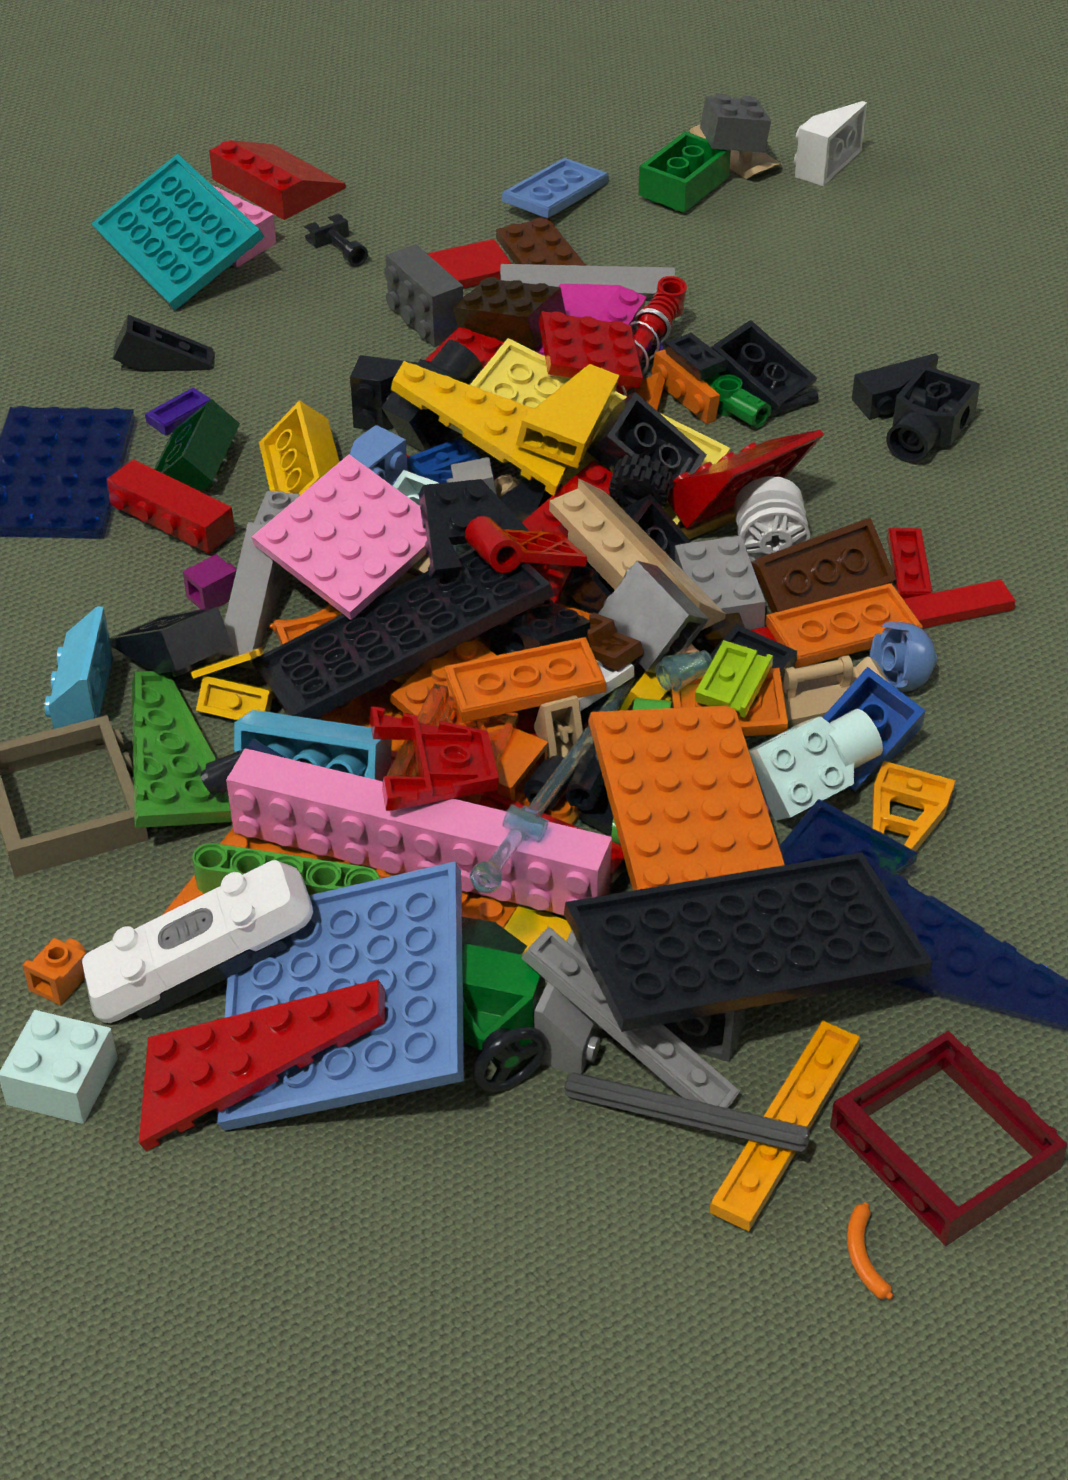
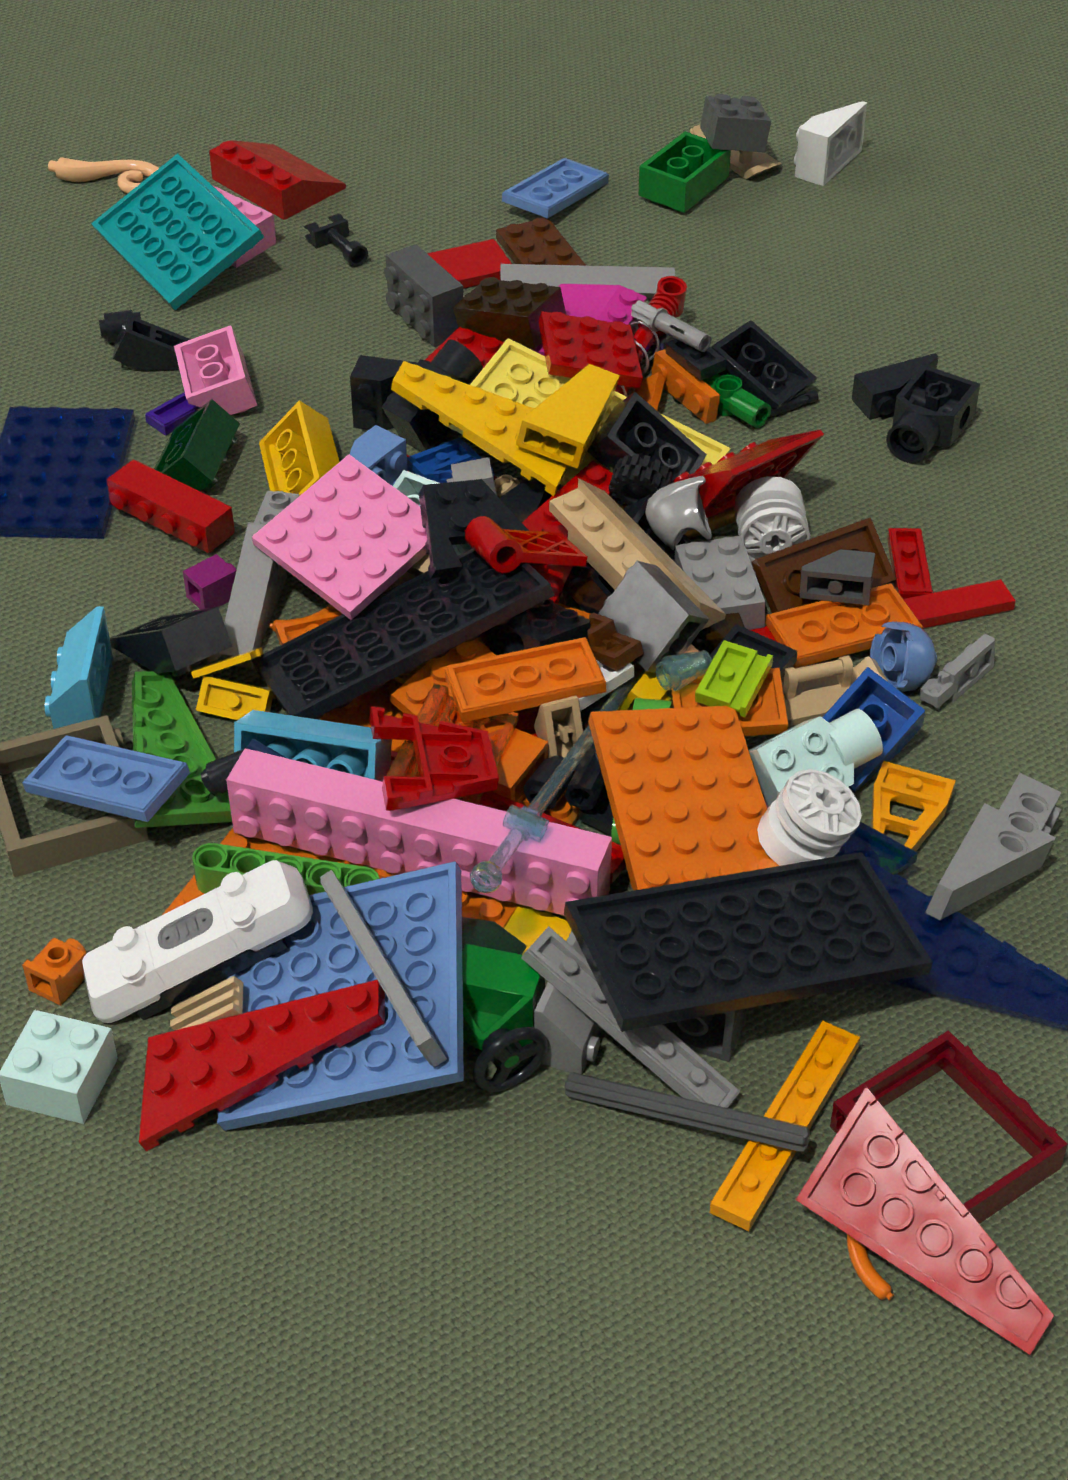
(85, 171): none -> light nougat plant
(106, 778): none -> medium blue tile
(113, 322): none -> black brick
(212, 1004): none -> tan tile
(215, 370): none -> bright pink slope
(382, 970): none -> light grey tile
(661, 321): none -> light grey axle
(676, 510): none -> light grey piece
(809, 819): none -> white wheel
(839, 577): none -> dark grey slope
(900, 1208): none -> wing
(960, 673): none -> light grey hinge
(999, 847): none -> light grey brick

